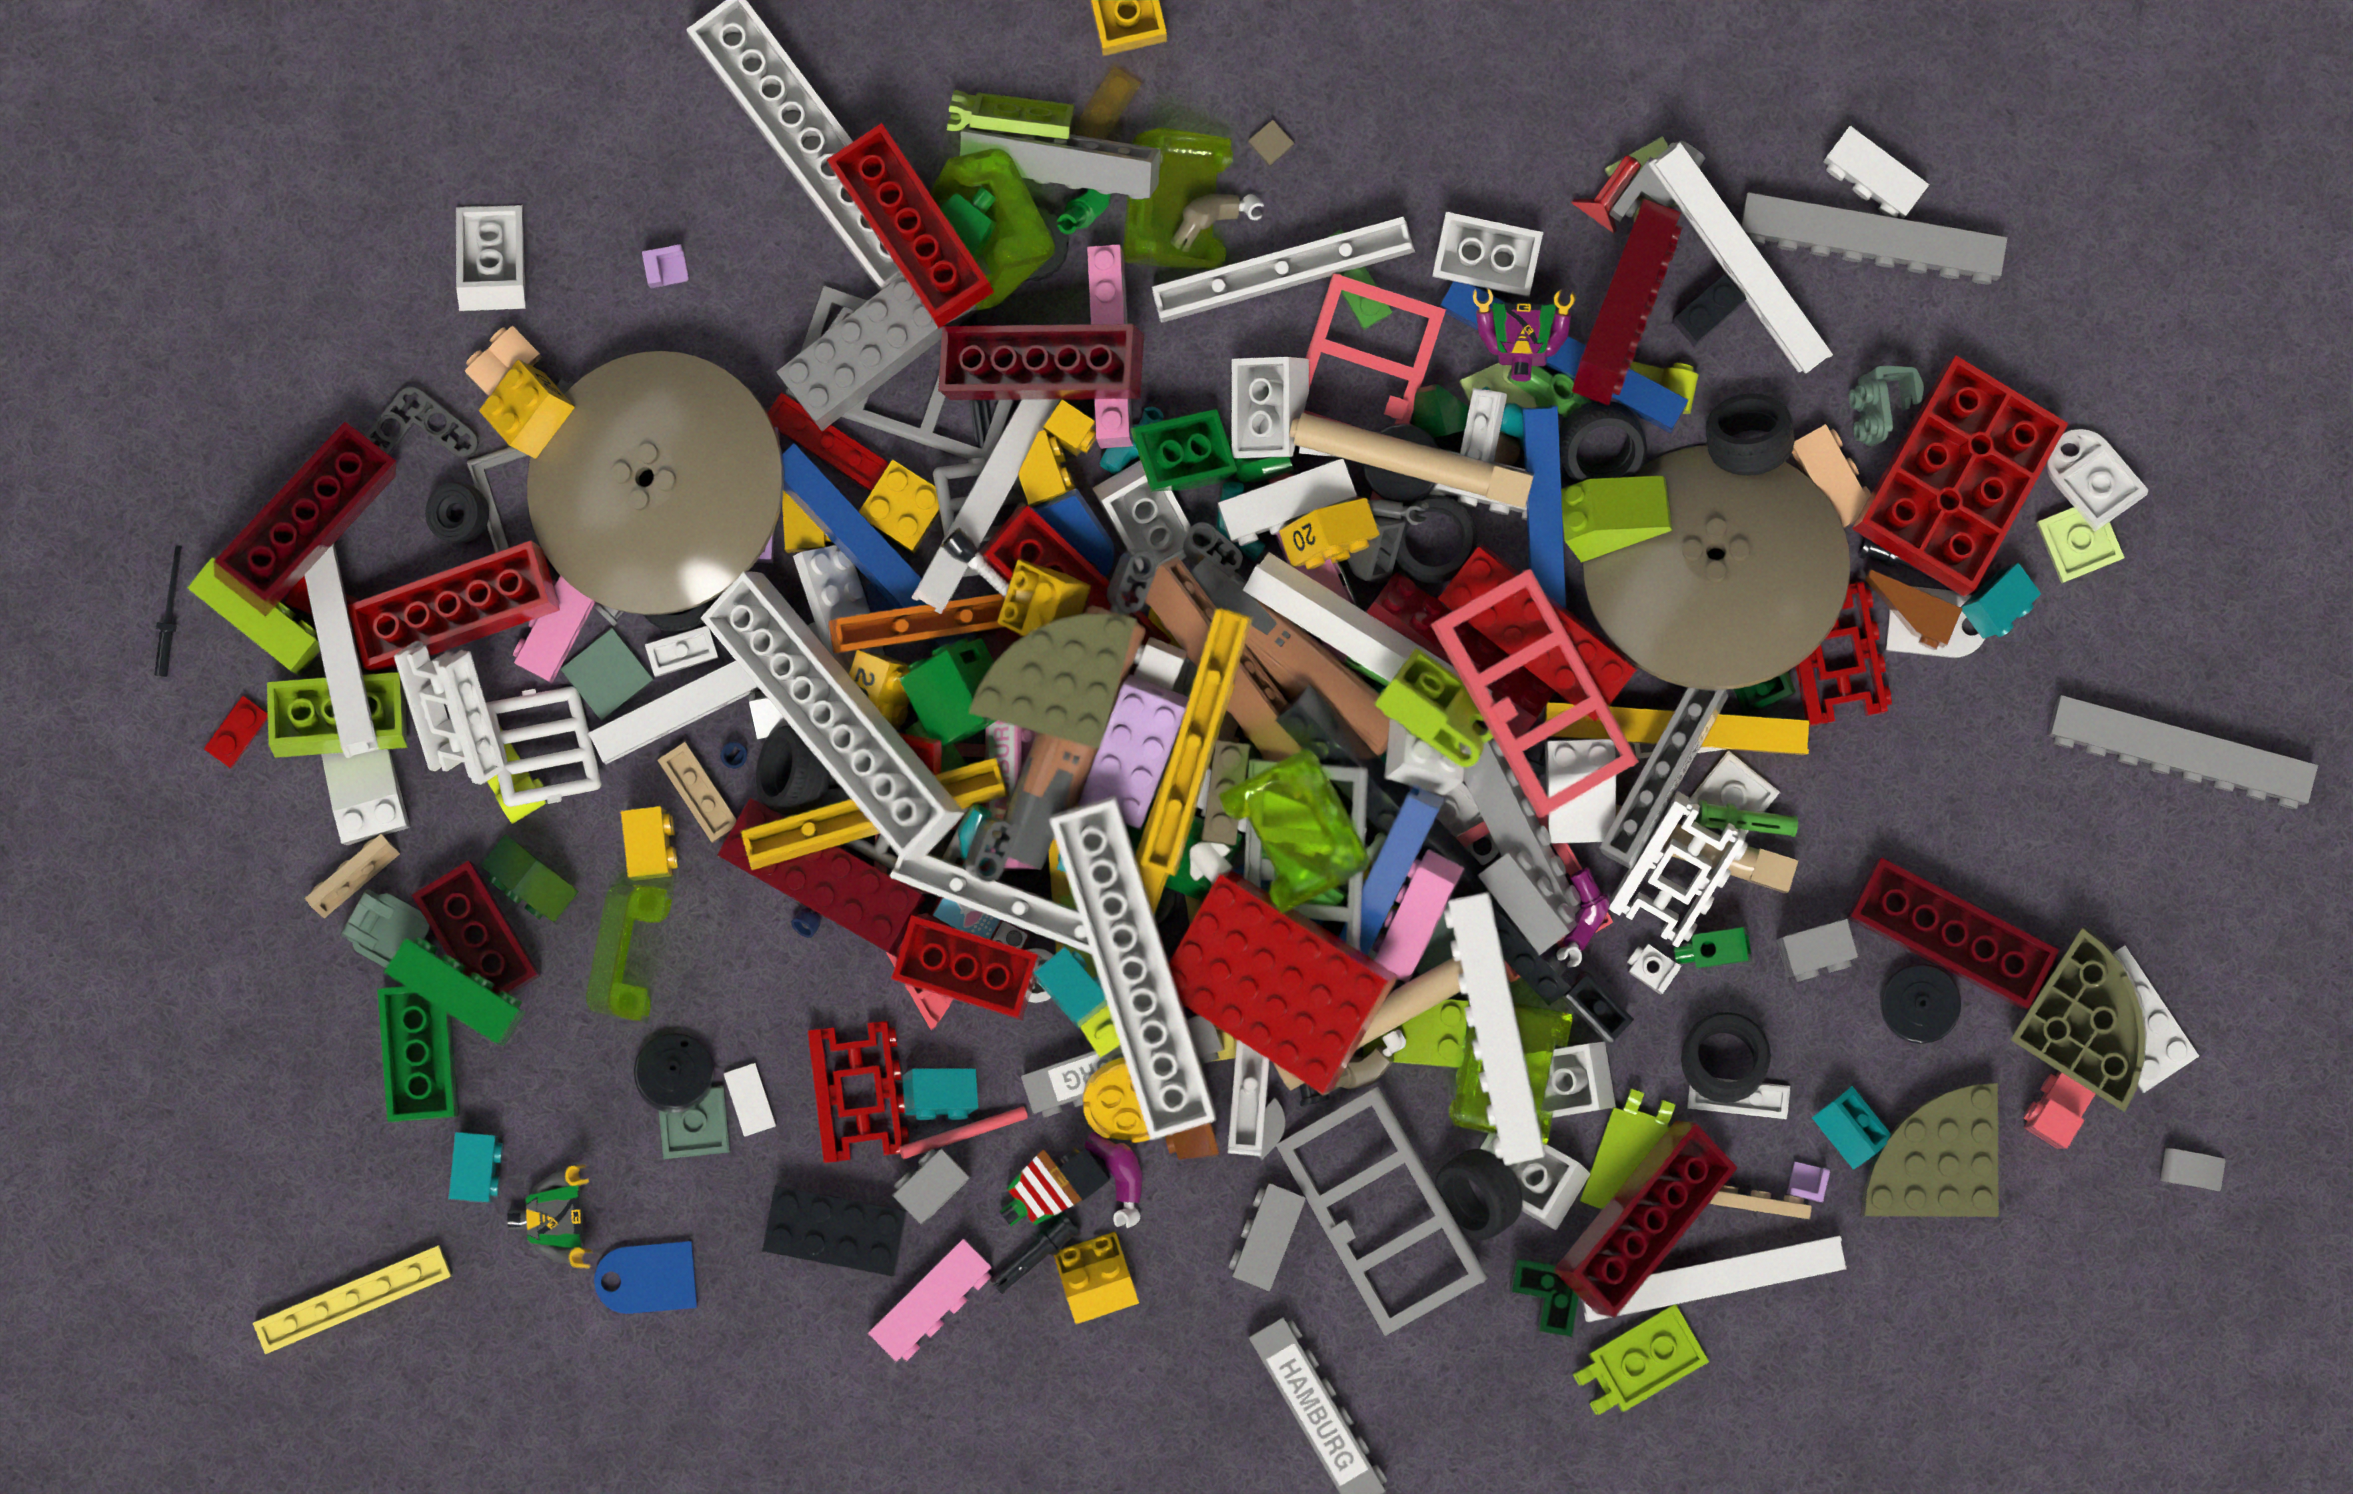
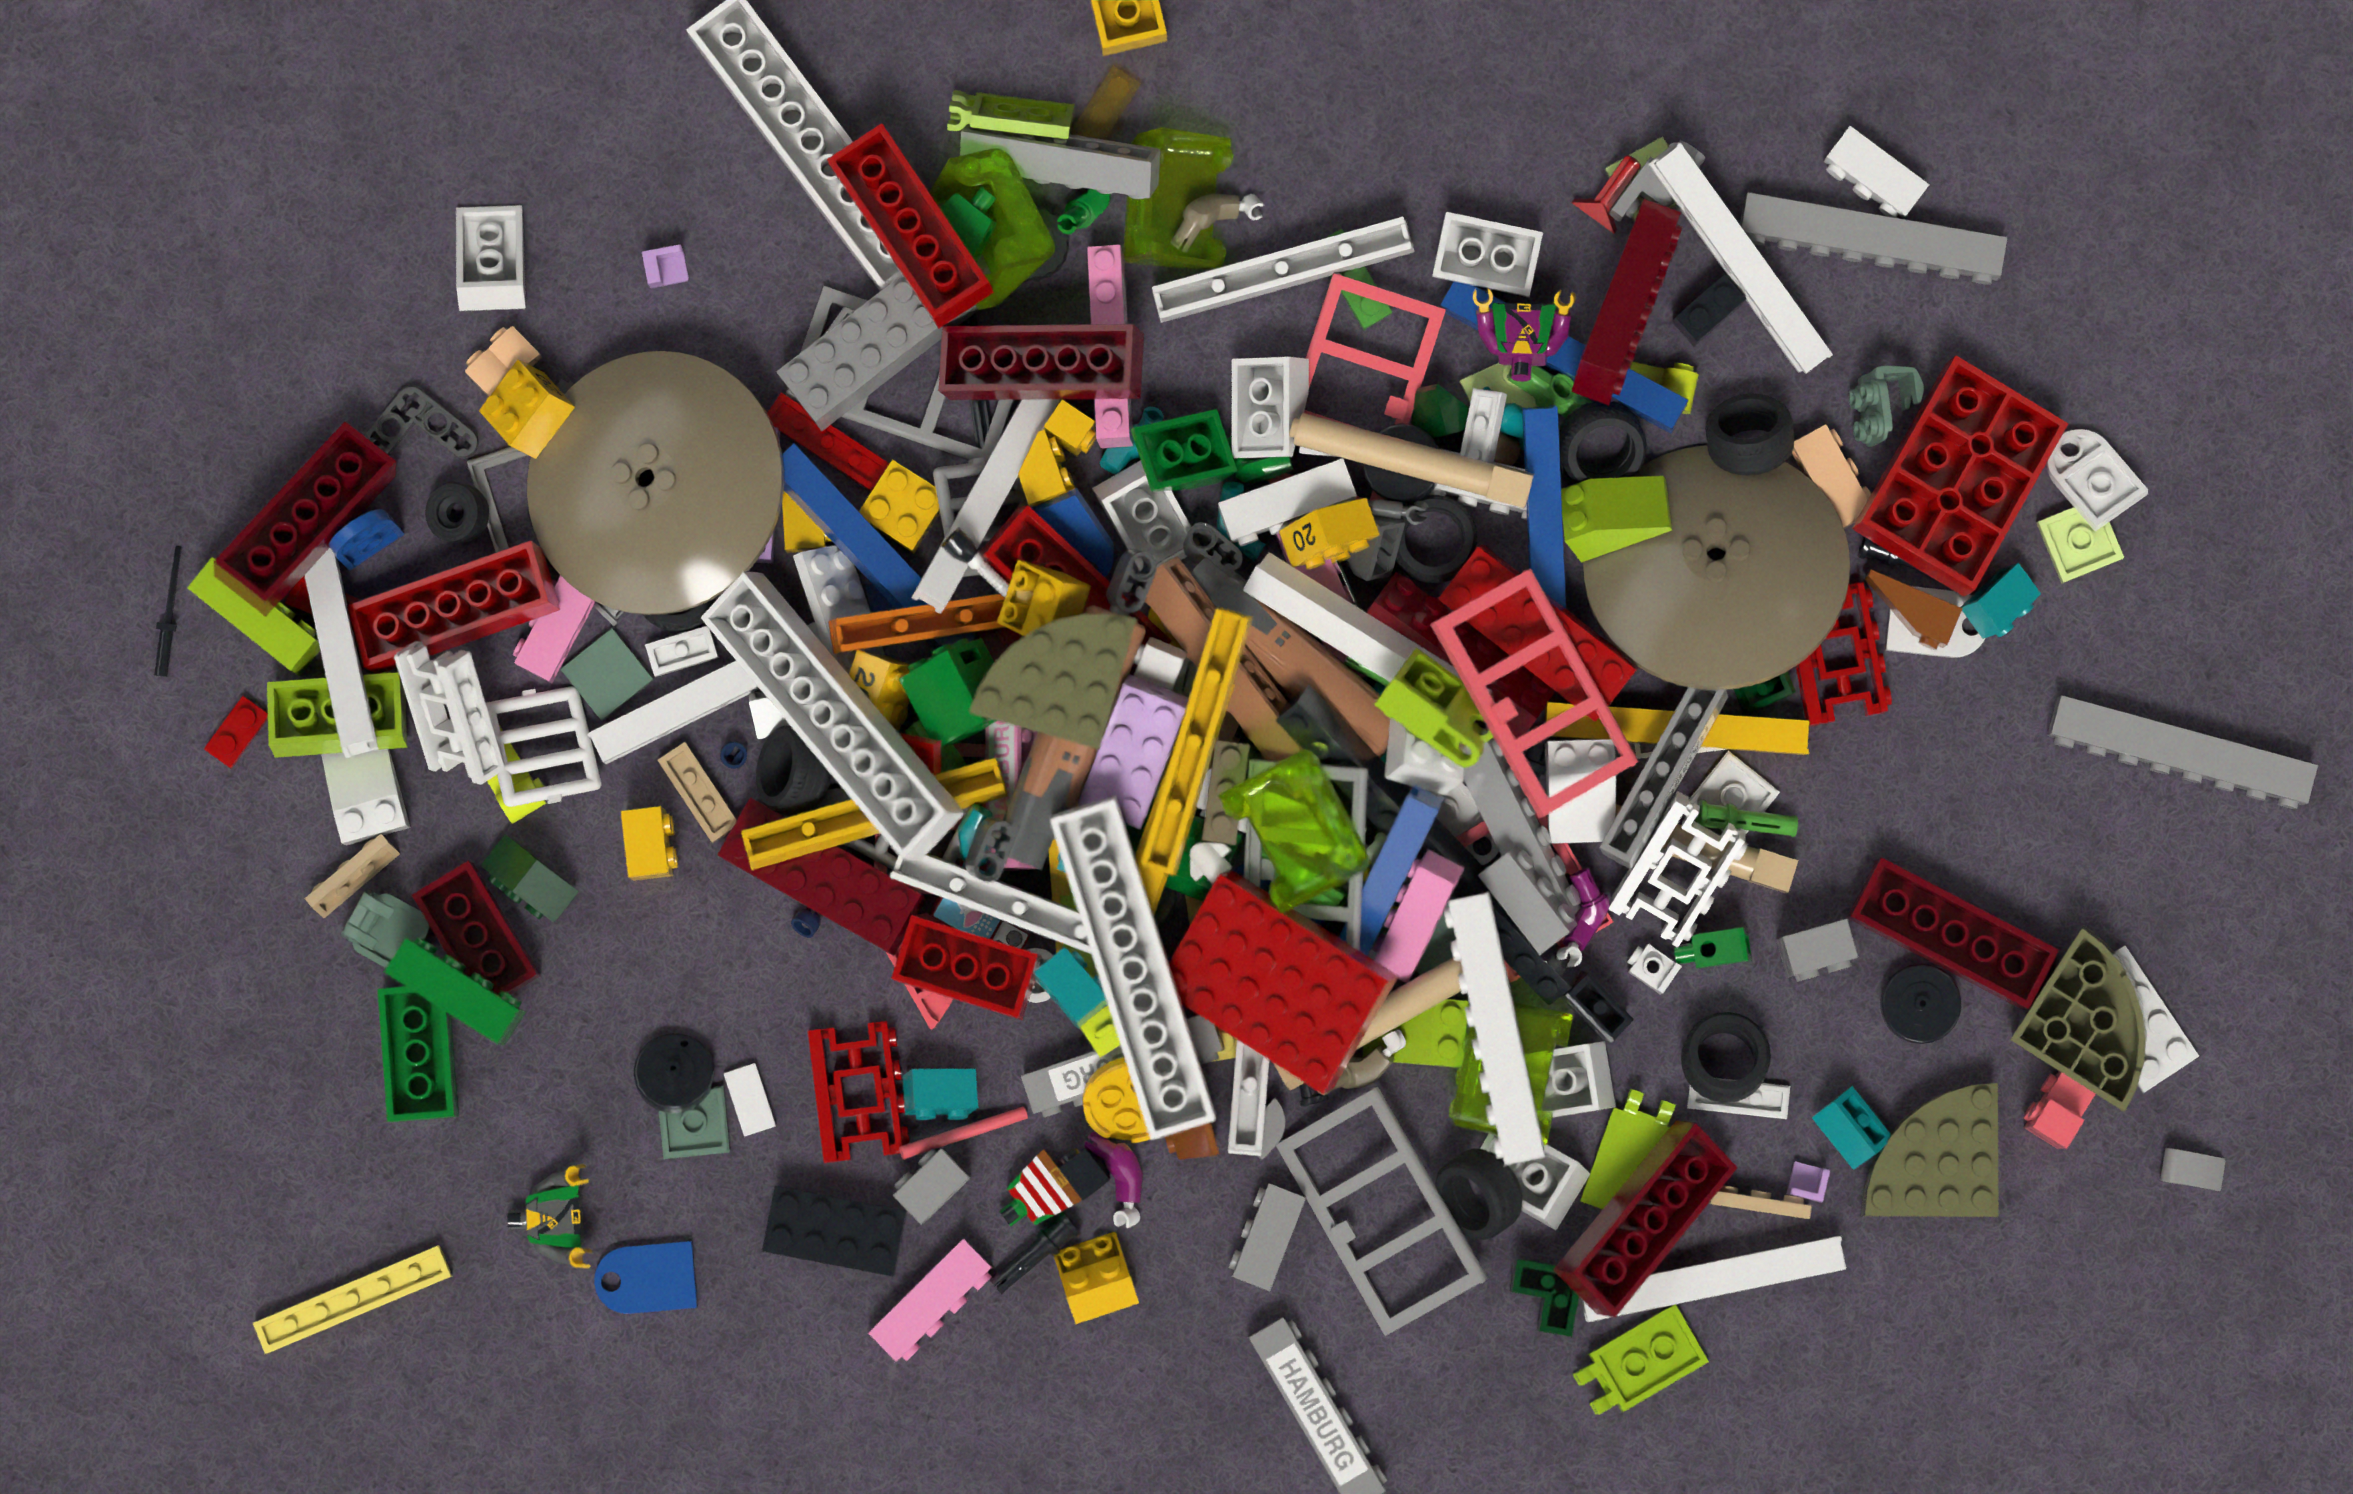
(364, 537): none -> blue tile
(475, 1167): teal brick -> none
(621, 908): clear neon green windscreen -> none
(1271, 143): dark tan tile -> none

